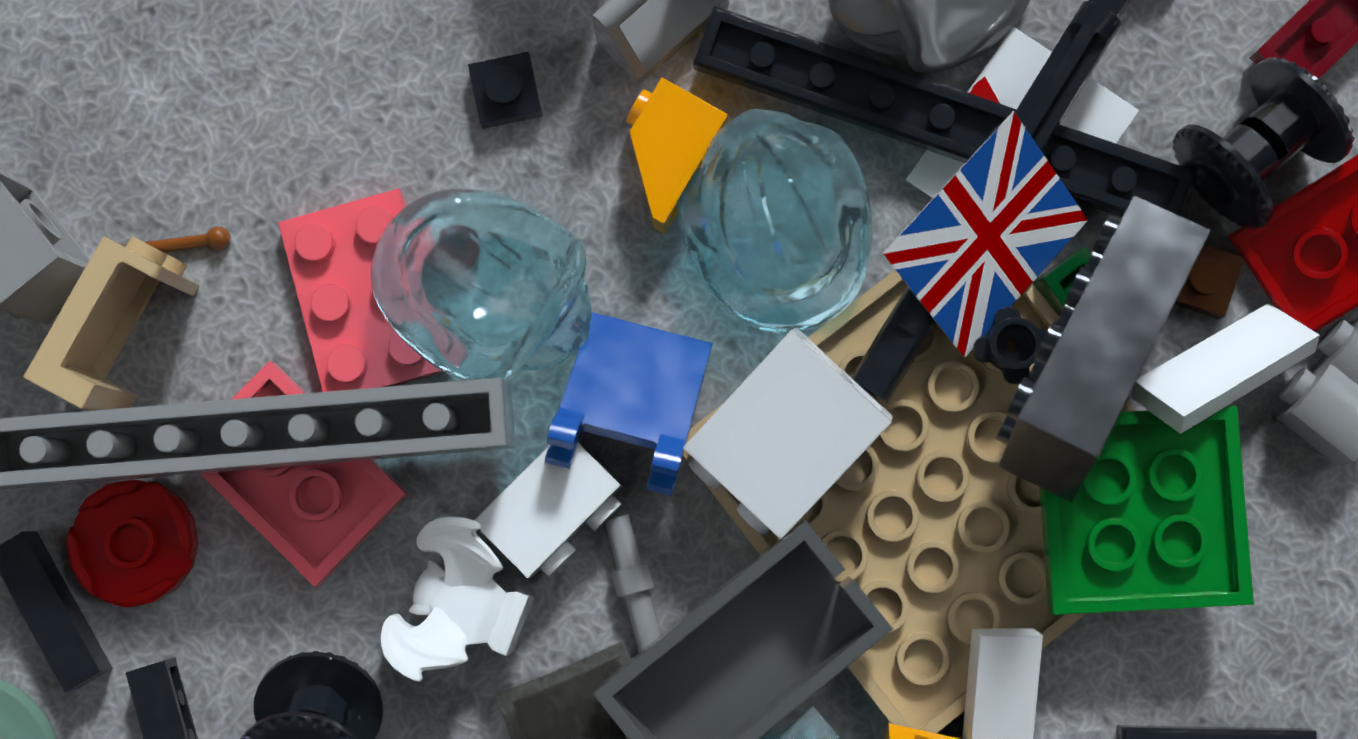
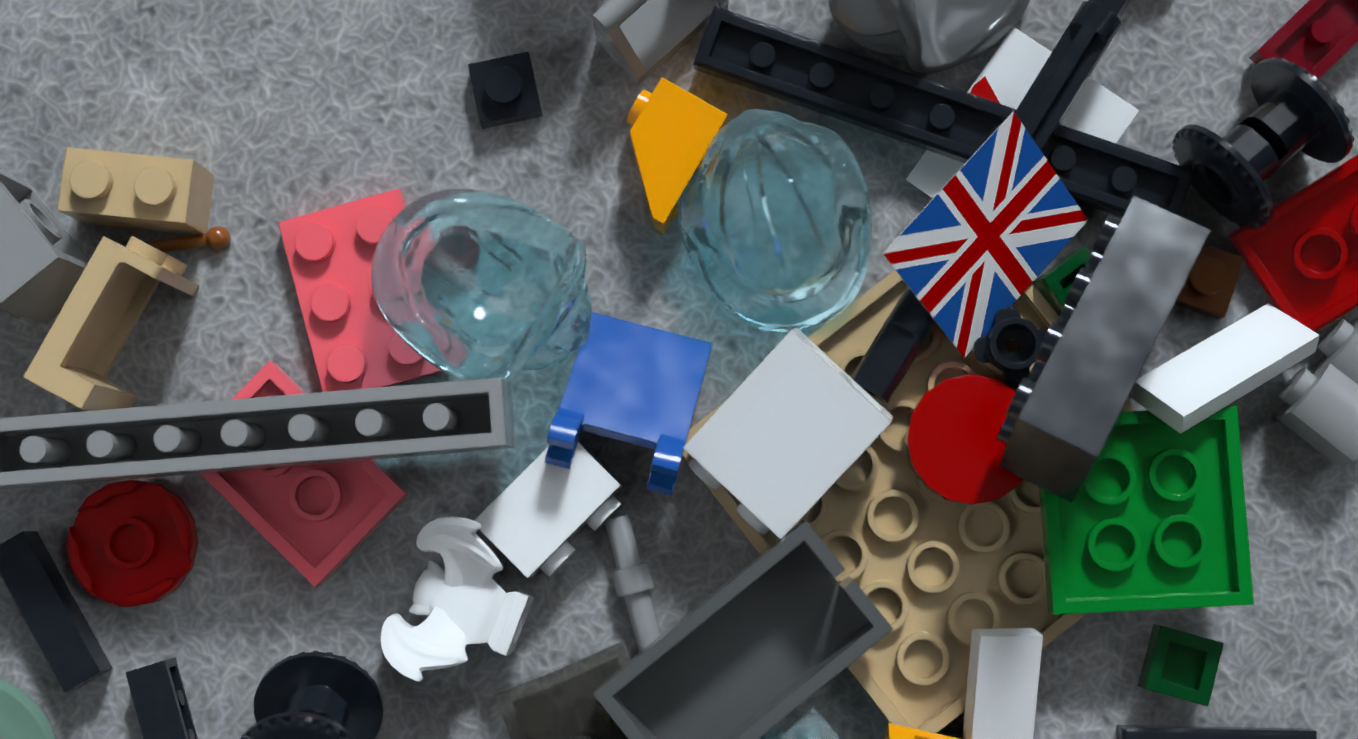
(136, 191): none -> tan brick
(955, 442): none -> red tile
(1180, 665): none -> dark green plate

